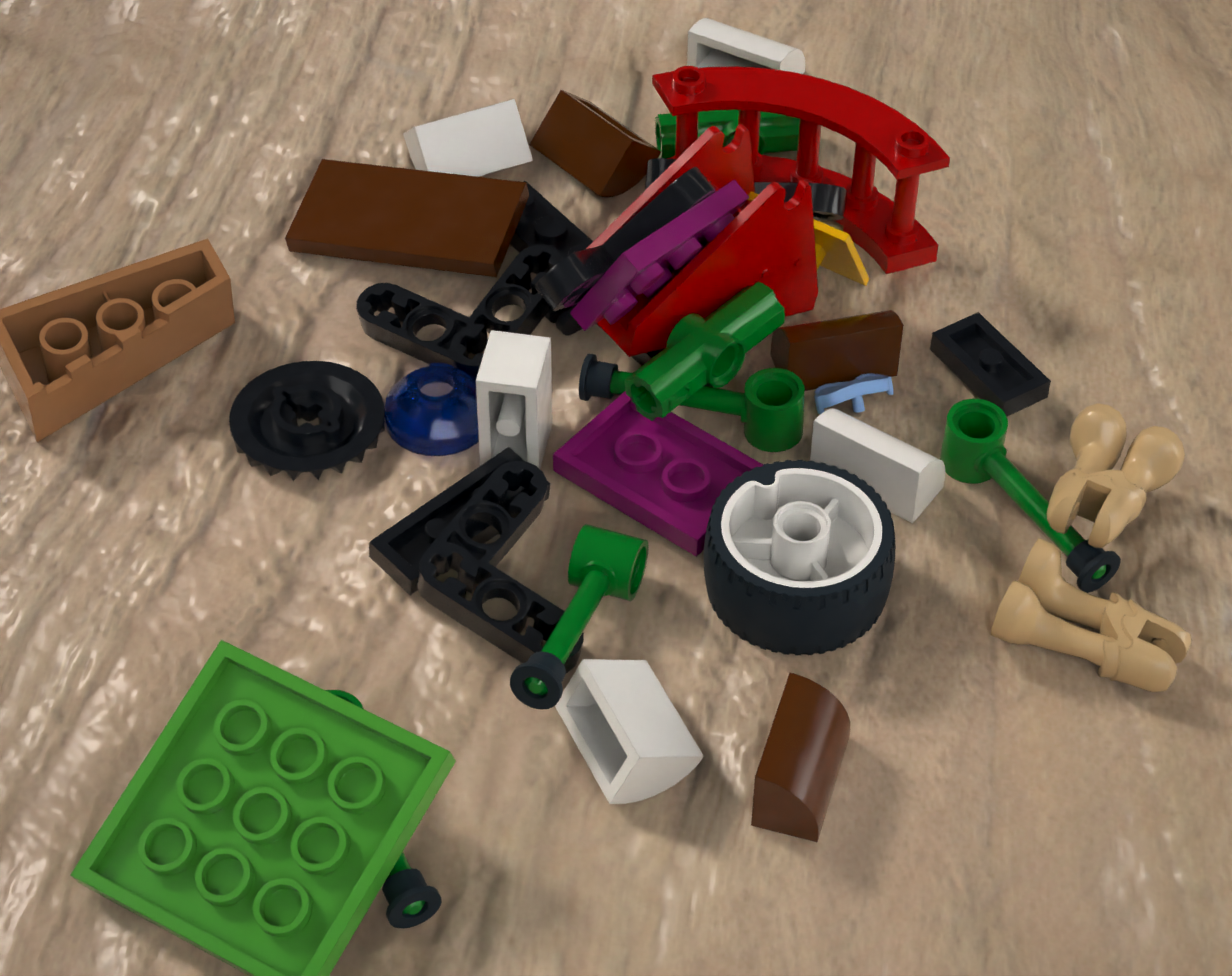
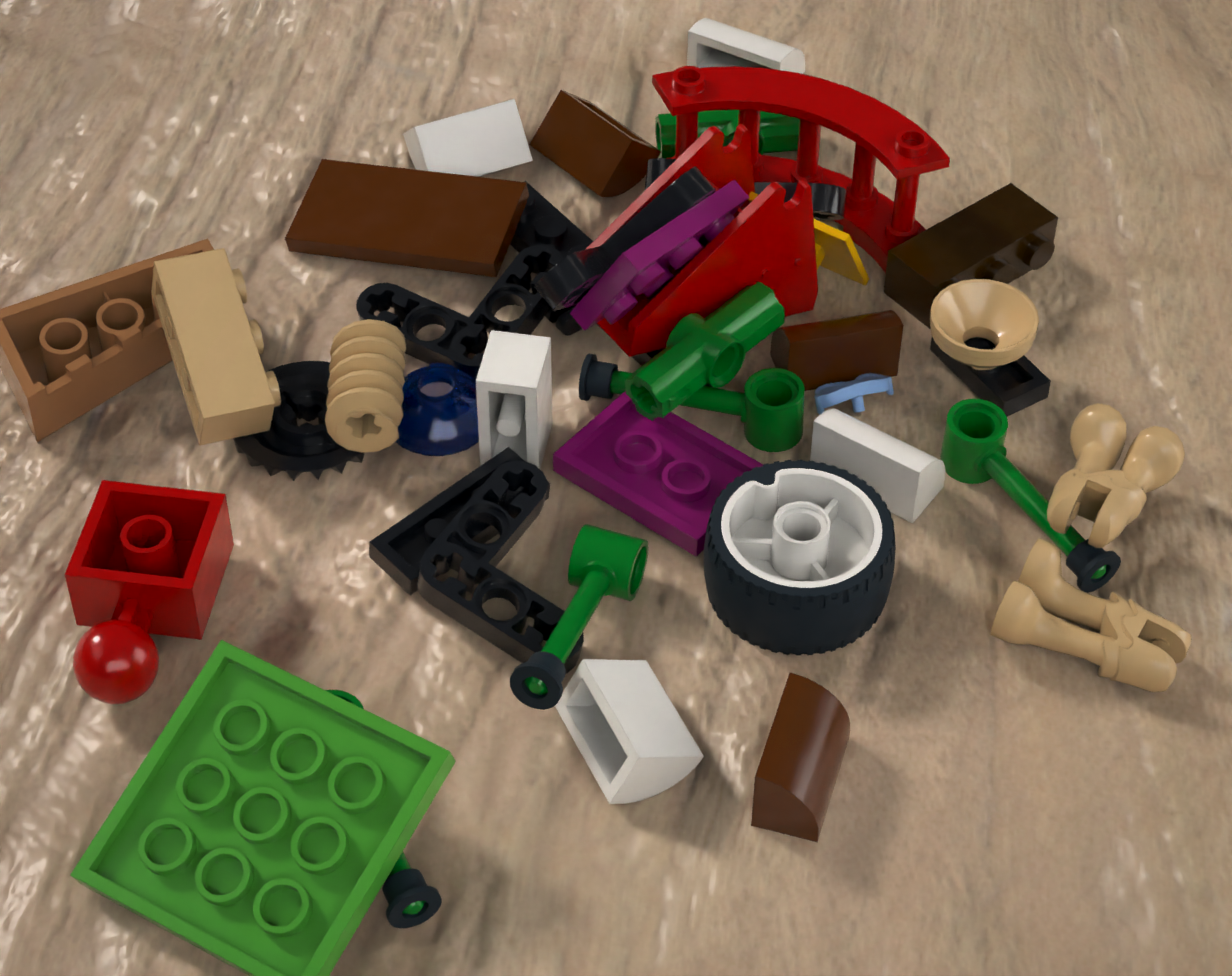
(143, 569): none -> red brick
(214, 346): none -> tan brick
(366, 386): none -> tan piece
(983, 311): none -> tan piece
(987, 240): none -> dark brown brick

